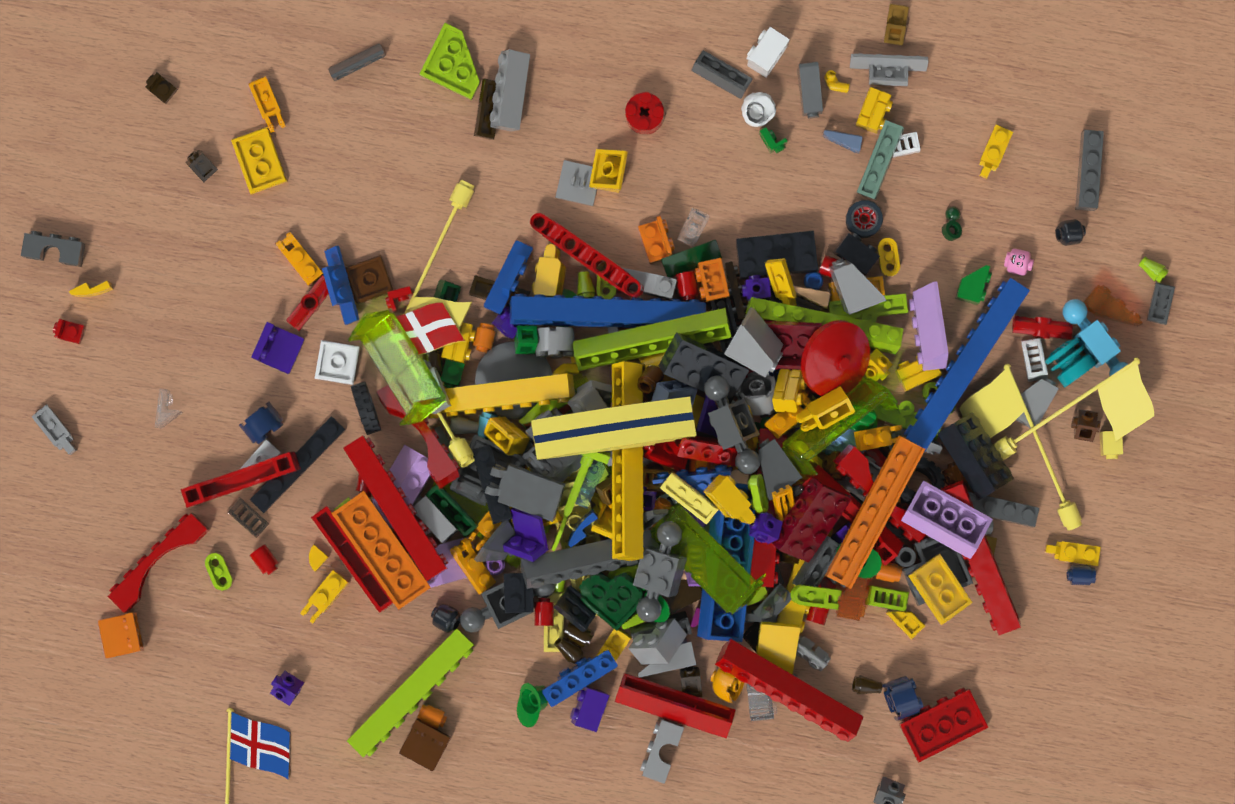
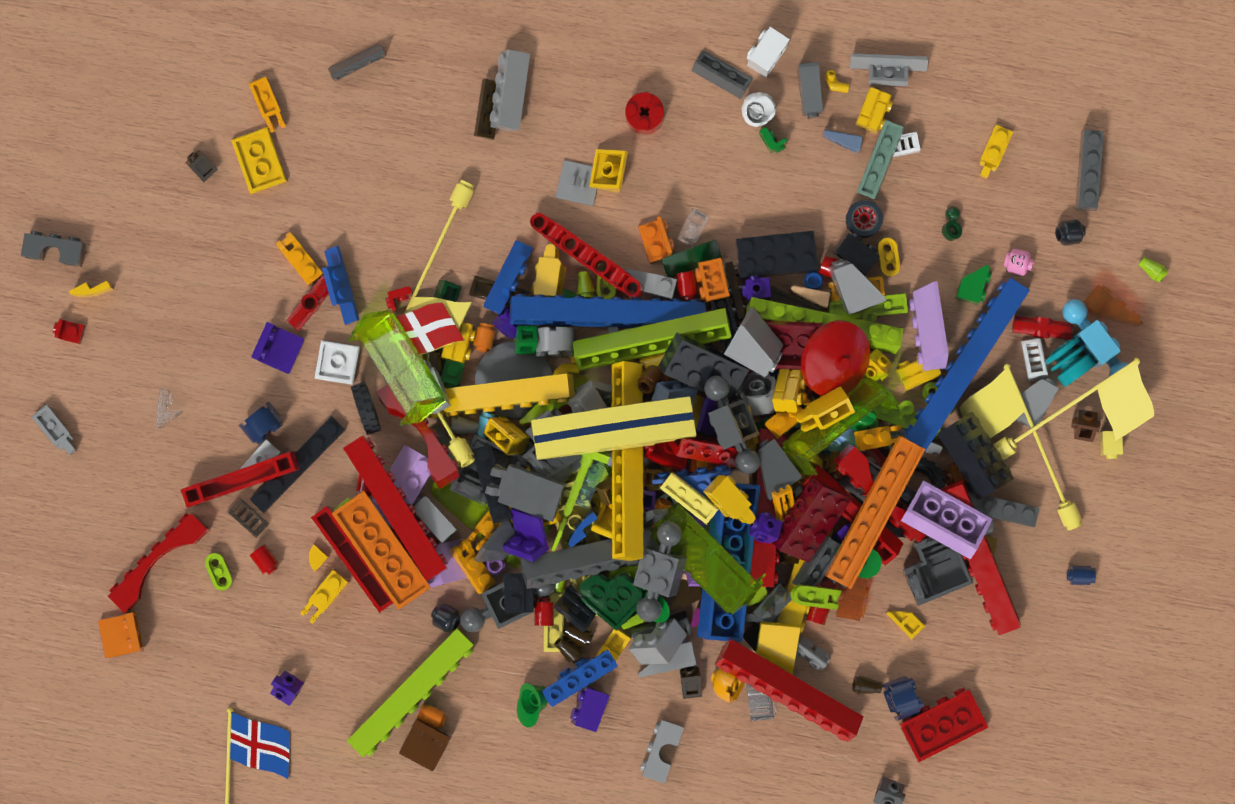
(160, 87): dark brown bracket -> none
(369, 279): reddish brown tile -> none
(451, 63): lime plate -> none
(451, 510): dark green slope -> none
(675, 705): red brick -> none
(758, 491): lime plate -> none
(781, 281): yellow hinge -> none
(871, 595): lime slope -> none
(890, 572): orange brick -> none
(896, 24): pearl gold slope -> none
(906, 556): dark grey brick -> none
(940, 589): yellow tile -> none
(1075, 553): yellow hinge -> none
(1160, 303): dark grey plate -> none

